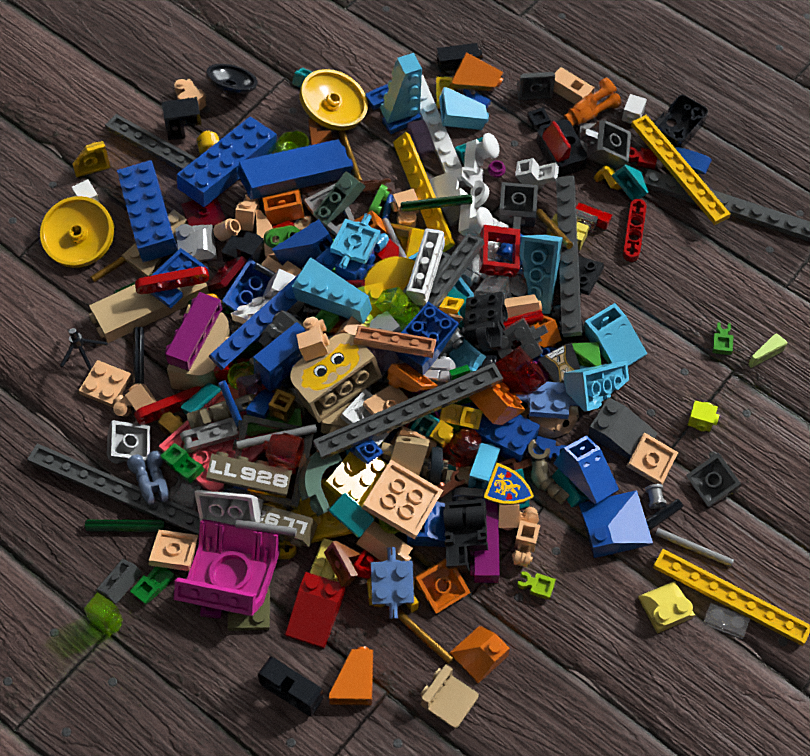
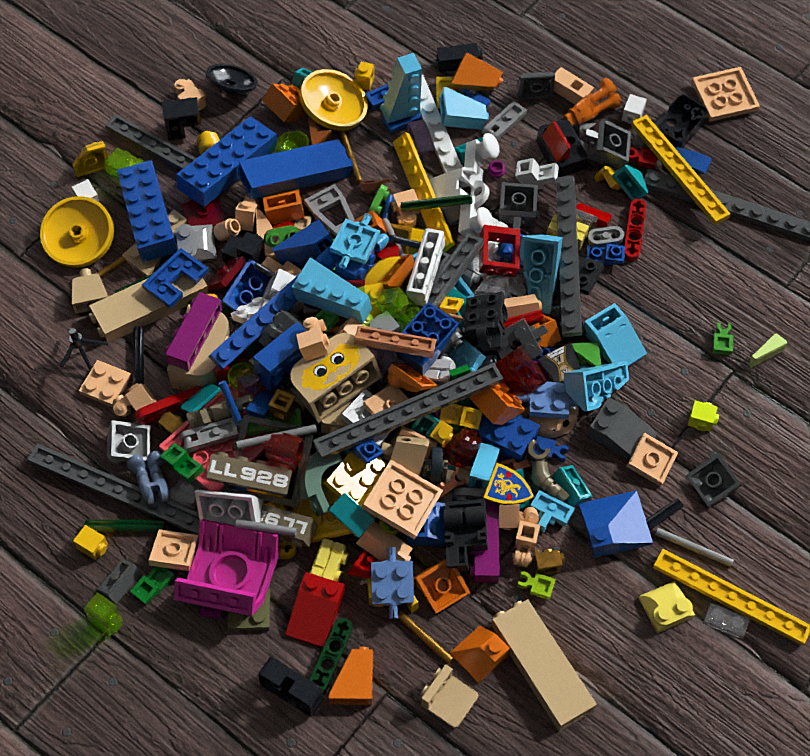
(87, 290): none -> tan torso
(91, 542): none -> yellow brick
(118, 160): none -> clear neon green slope
(171, 280): red beam -> none
(285, 102): none -> orange slope
(328, 655): none -> dark green beam
(339, 198): sand green slope -> none
(341, 560): dark orange slope -> none
(364, 75): none -> yellow brick
(399, 272): none -> orange slope
(404, 241): none -> black bar
(505, 120): none -> light grey plate
(538, 118): black plate -> none
(543, 664): none -> tan brick
(548, 561): none -> pearl gold brick
(551, 510): none -> medium azure hinge
(557, 232): pearl gold bar -> none
(587, 469): blue slope -> none
(605, 236): none -> light grey plate
(608, 255): none -> blue slope
(656, 496): light grey bush -> none
(725, 94): none -> light nougat plate

